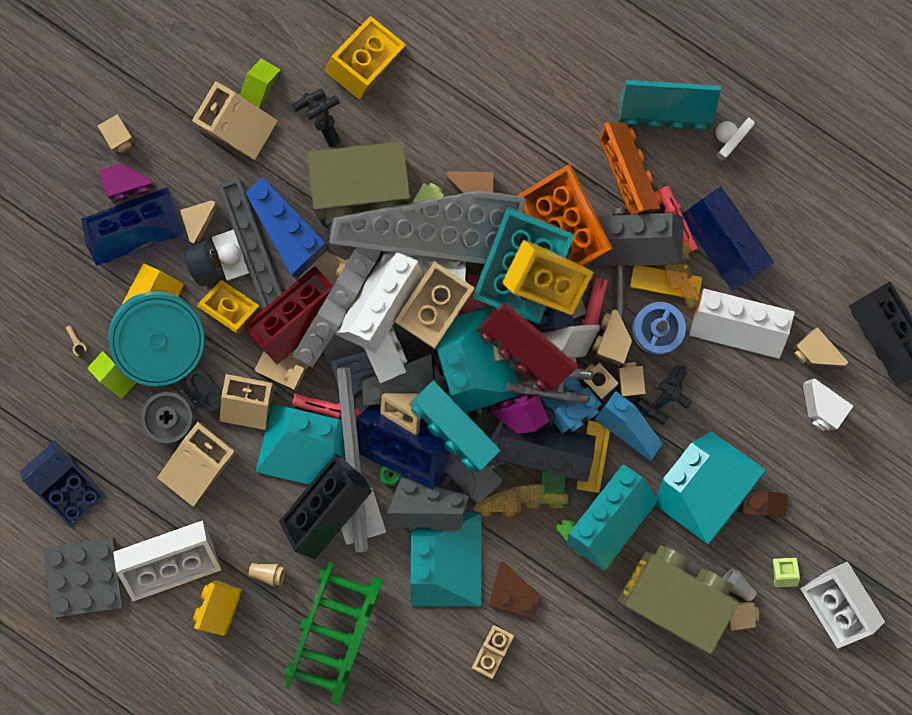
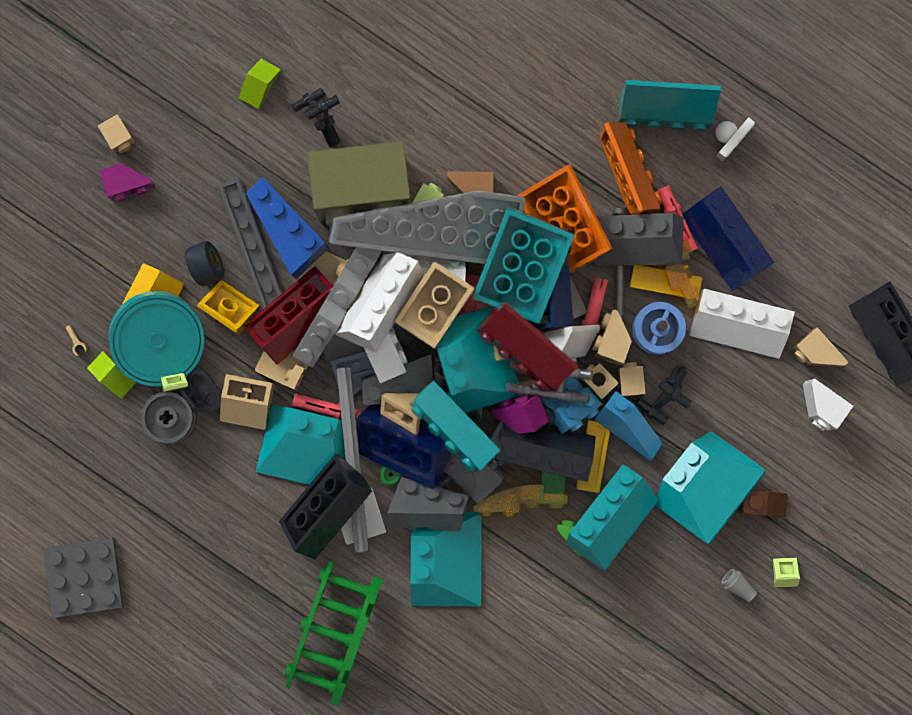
(61, 483): dark blue slope -> none
(131, 226): clear blue slope -> none
(166, 561): white slope -> none
(174, 383): none -> yellowish green slope
(196, 463): tan slope -> none
(197, 219): tan slope -> none
(217, 608): yellow slope -> none
(230, 255): white tile -> none
(234, 120): tan slope -> none
(268, 573): tan cone -> none
(364, 57): yellow slope -> none
(492, 652): tan slope -> none
(513, 593): reddish brown wing -> none
(547, 278): yellow slope -> none
(676, 600): olive brick -> none
(744, 616): tan slope -> none
(843, 605): white slope -> none

